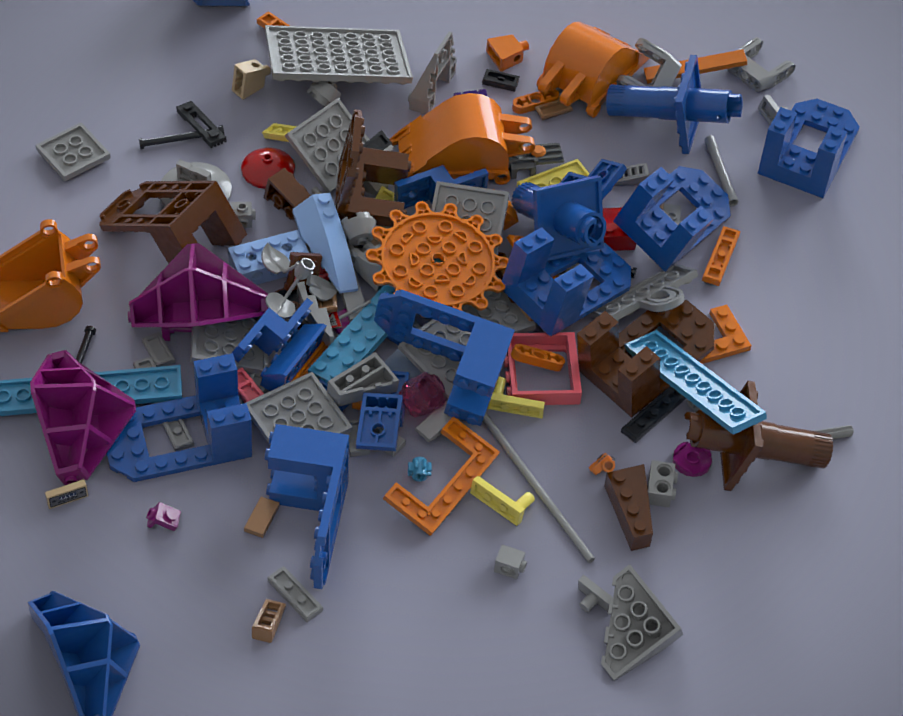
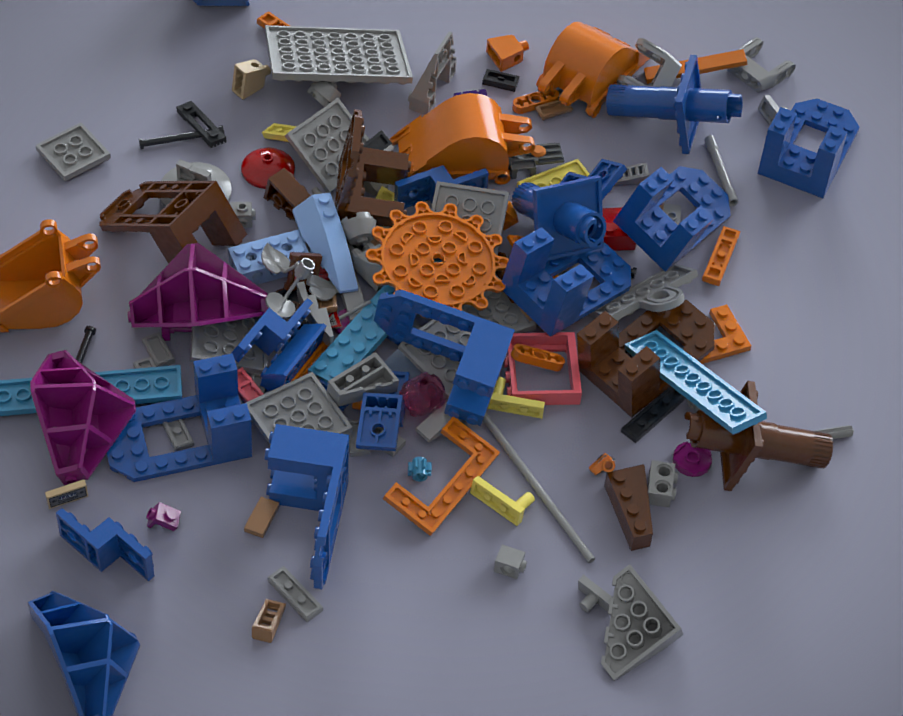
(105, 544): none -> blue bracket

